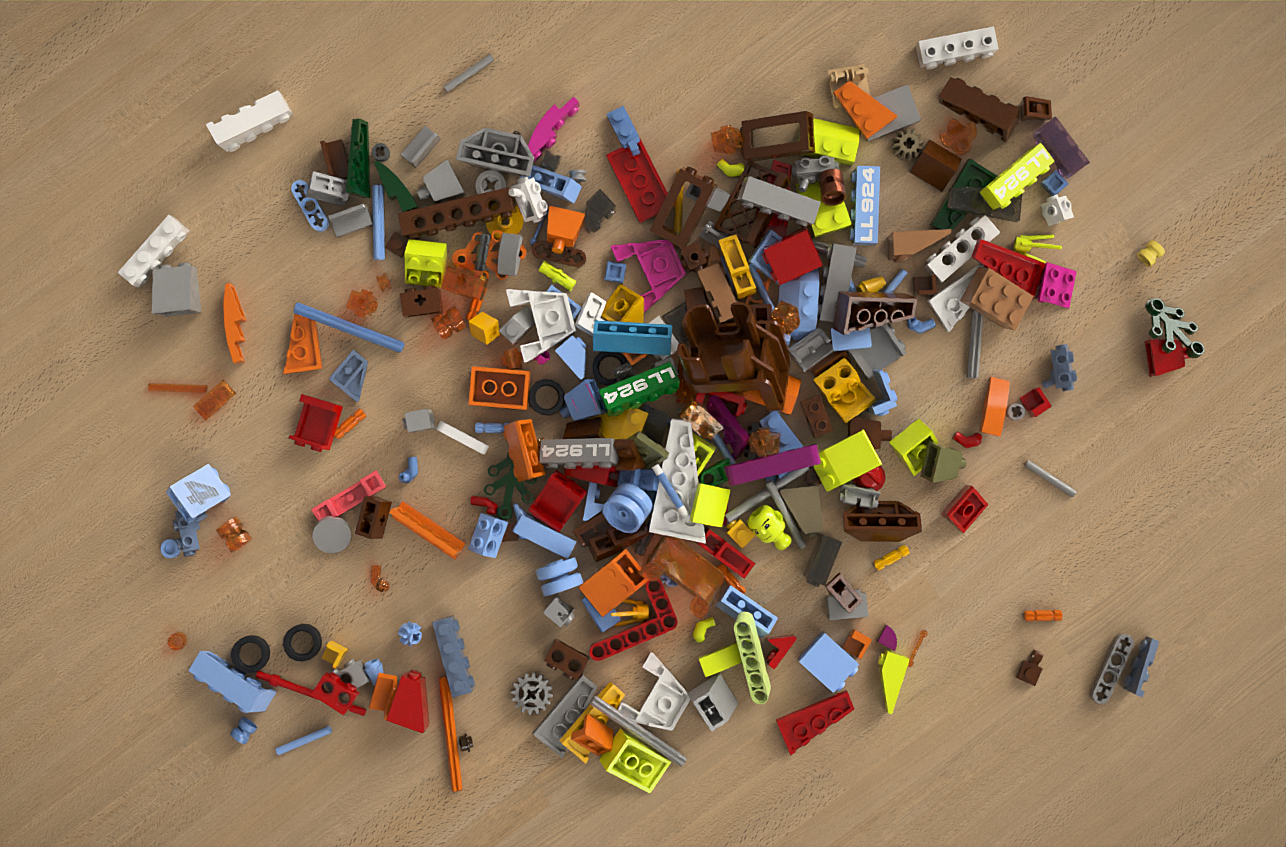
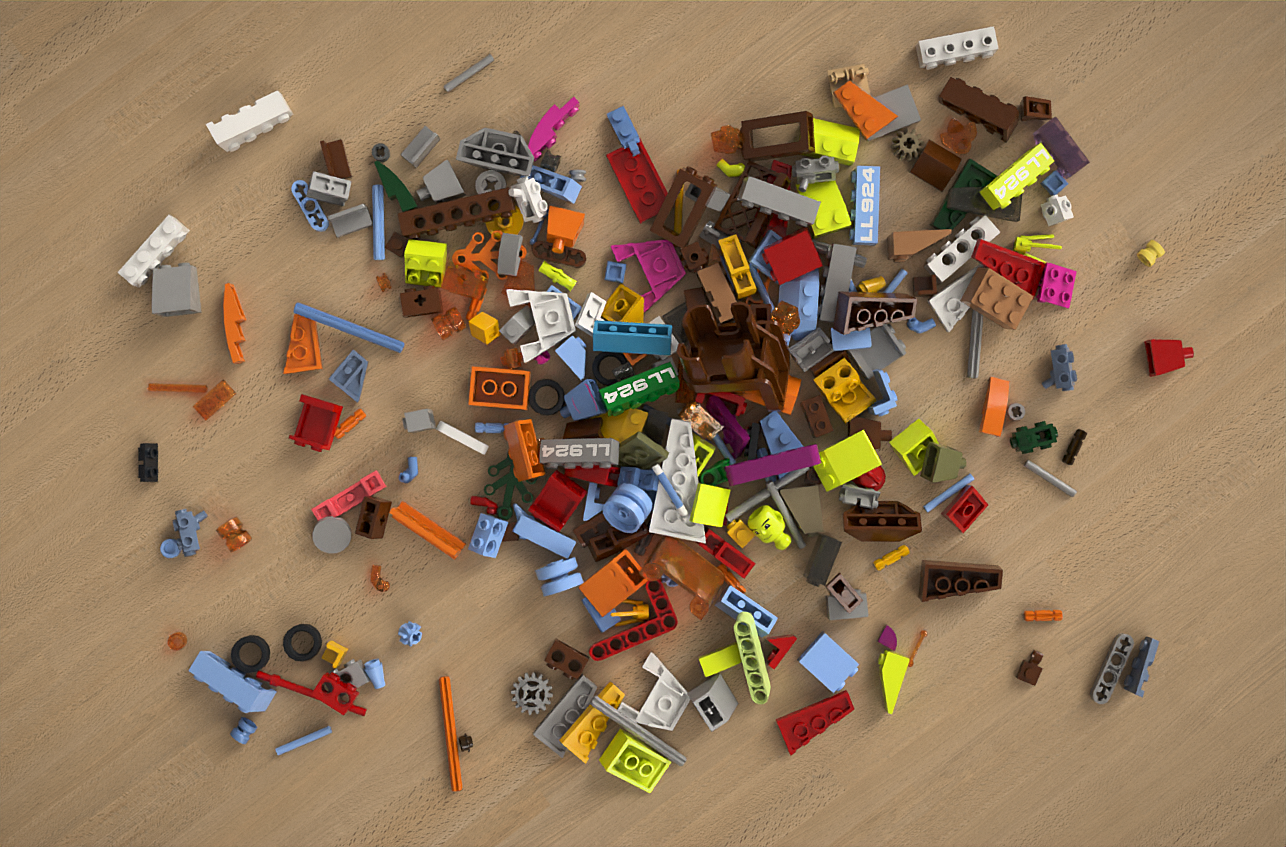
(149, 455): none -> black hinge
(198, 493): light blue panel -> none
(357, 298): clear orange brick -> none
(358, 167): dark green wing -> none
(383, 693): orange panel -> none
(410, 703): red slope -> none
(453, 657): sand blue brick -> none
(482, 252): dark grey axle -> none
(523, 281): none -> clear orange wing
(559, 612): light grey hinge -> none
(594, 736): orange panel -> none
(597, 210): clear smoke slope -> none
(629, 455): reddish brown slope -> none
(701, 627): neon yellow arm -> none
(764, 442): clear orange brick -> none
(832, 187): copper wheel -> none
(856, 643): orange panel -> none
(948, 493): none -> light blue piece
(950, 579): none -> reddish brown wedge
(968, 442): red arm -> none
(1027, 439): none -> dark green brick
(1035, 402): red panel -> none
(1074, 447): none -> dark brown axle
(1158, 312): plant -> none

